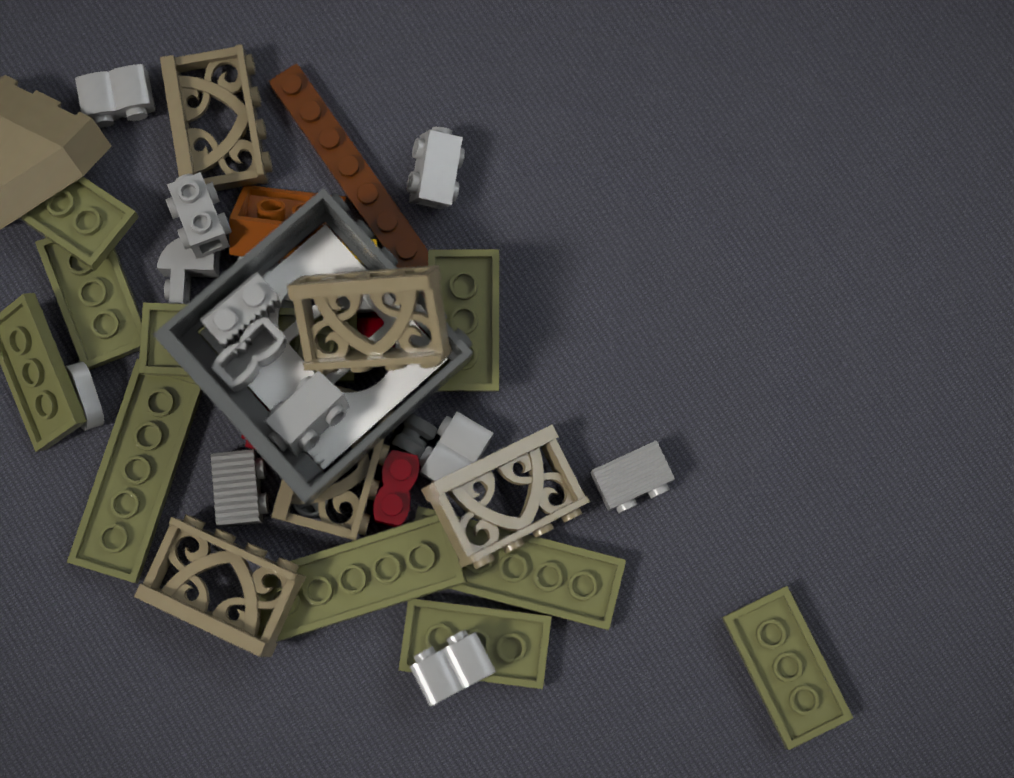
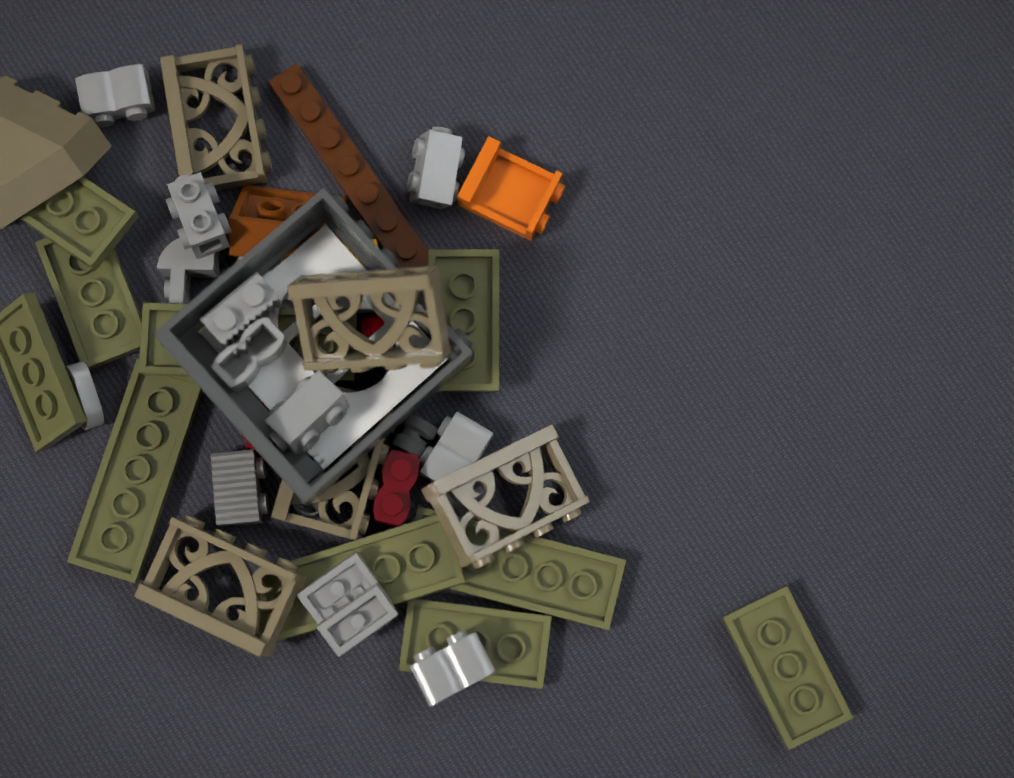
(347, 603): none -> light grey slope
(510, 191): none -> orange panel
(633, 476): light grey brick -> none

